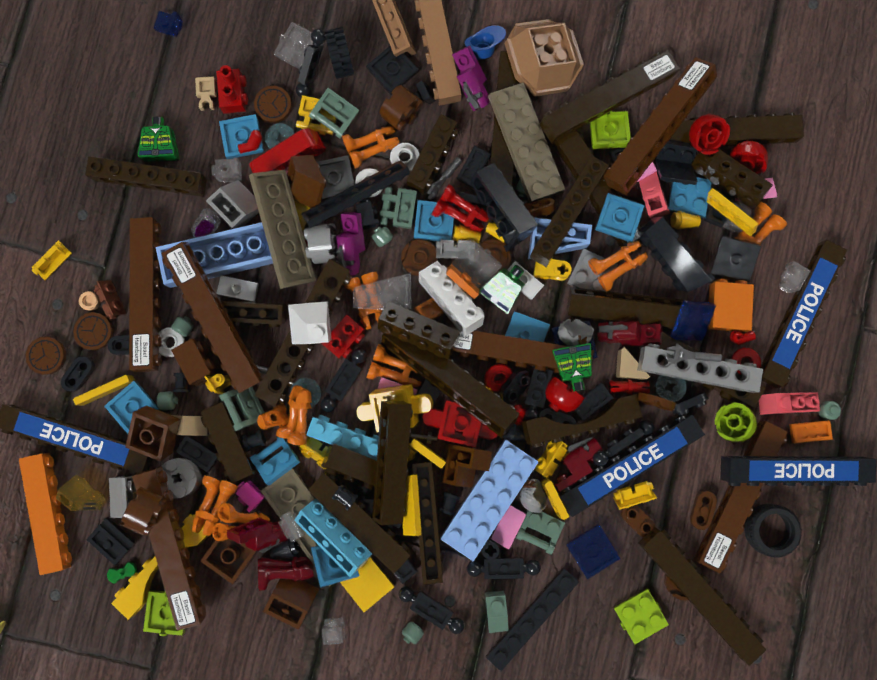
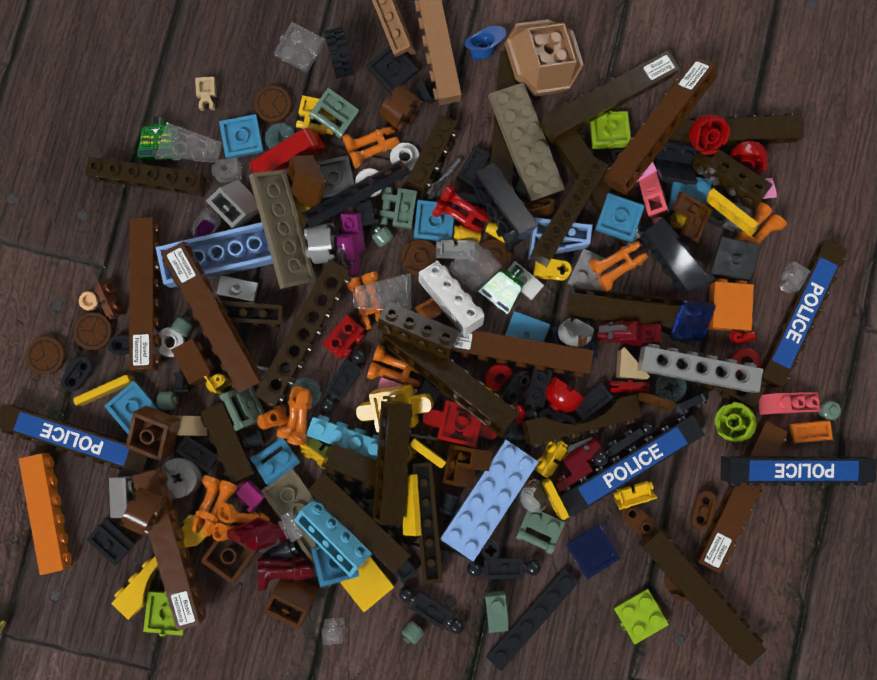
(51, 260): yellow hinge -> none
(80, 496): clear yellow slope -> none
(115, 575): green piece -> none
(168, 23): clear blue bracket -> none
(185, 144): none -> clear wing
(231, 90): red brick -> none
(252, 144): red arm -> none
(310, 323): white slope -> none
(311, 60): black plate -> none
(345, 497): black bush -> none
(463, 280): orange plate -> none
(471, 78): magenta plate -> none
(508, 527): bright pink slope -> none
(574, 364): torso -> none
(683, 354): flat silver piece -> none
(695, 213): none -> reddish brown tile
(792, 535): black tyre -> none

